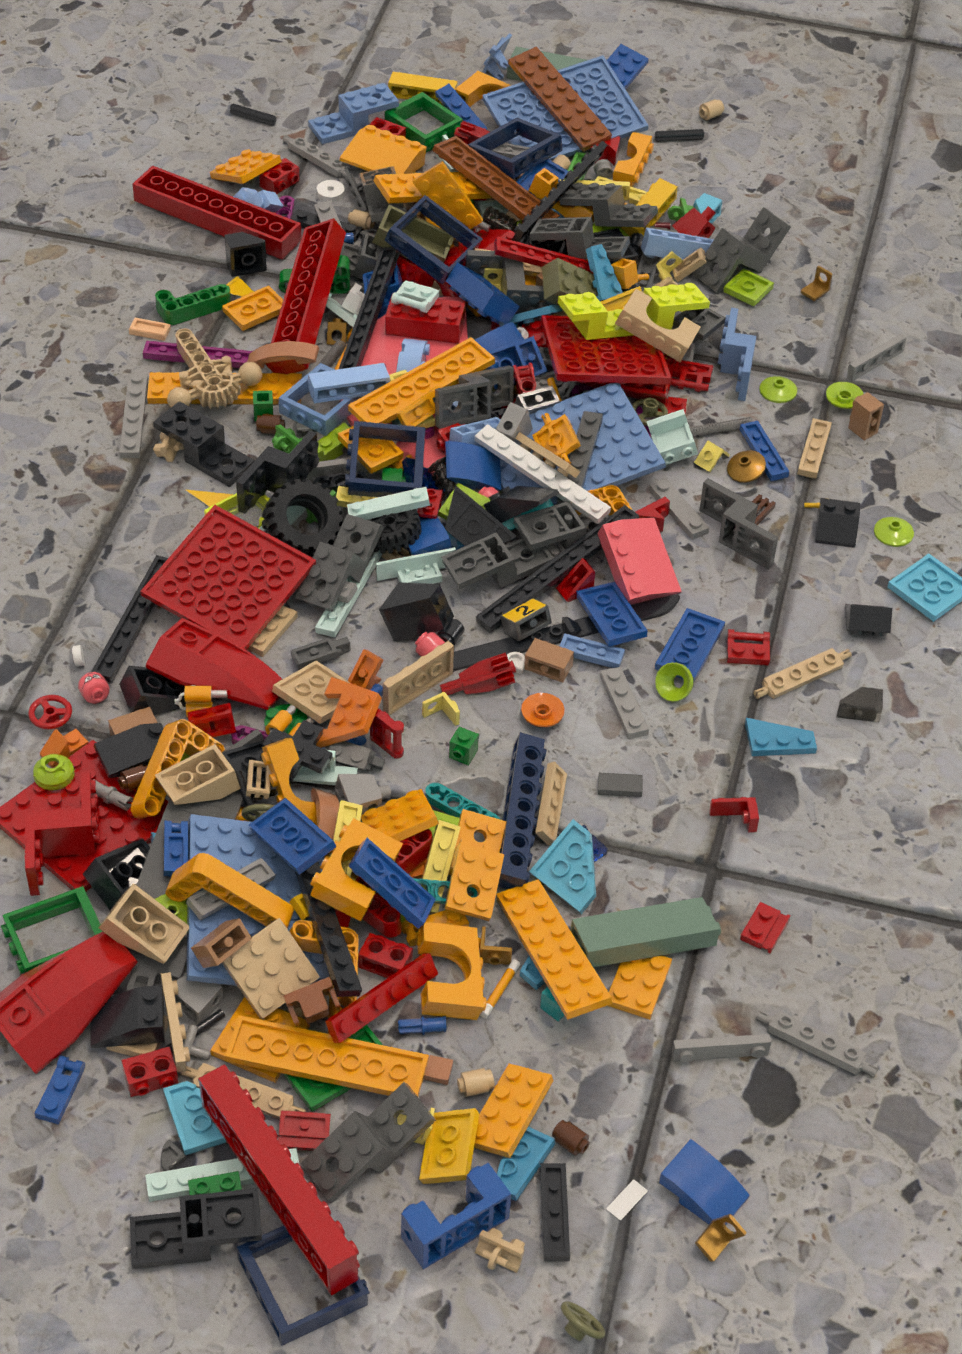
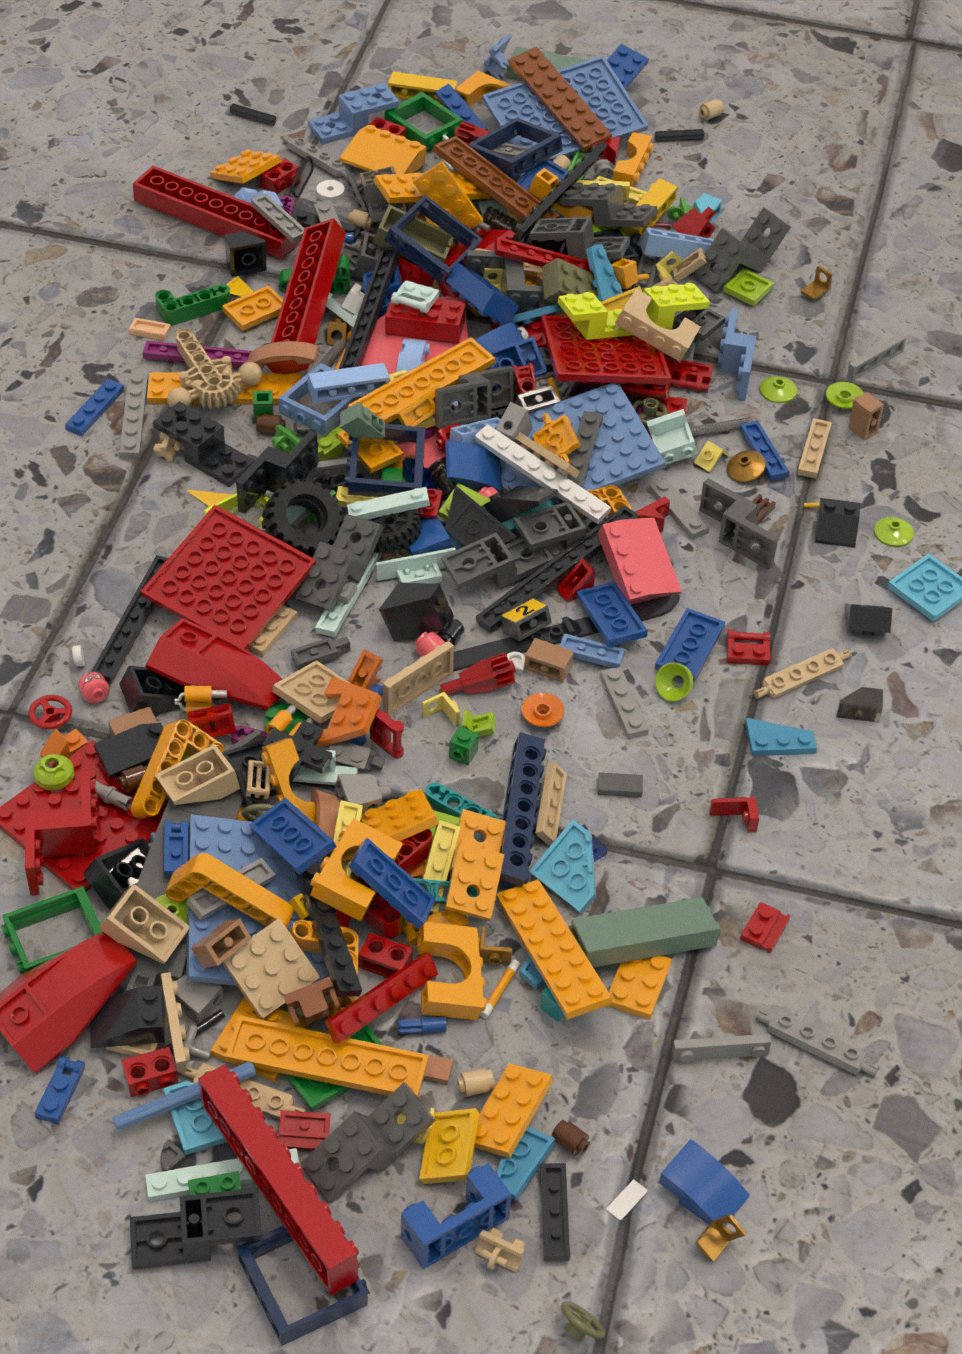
(94, 407): none -> blue plate
(172, 1100): none -> medium blue axle
(278, 217): none -> light grey plate
(312, 168): none -> black piece
(361, 422): none -> sand green slope
(481, 724): none -> lime bracket

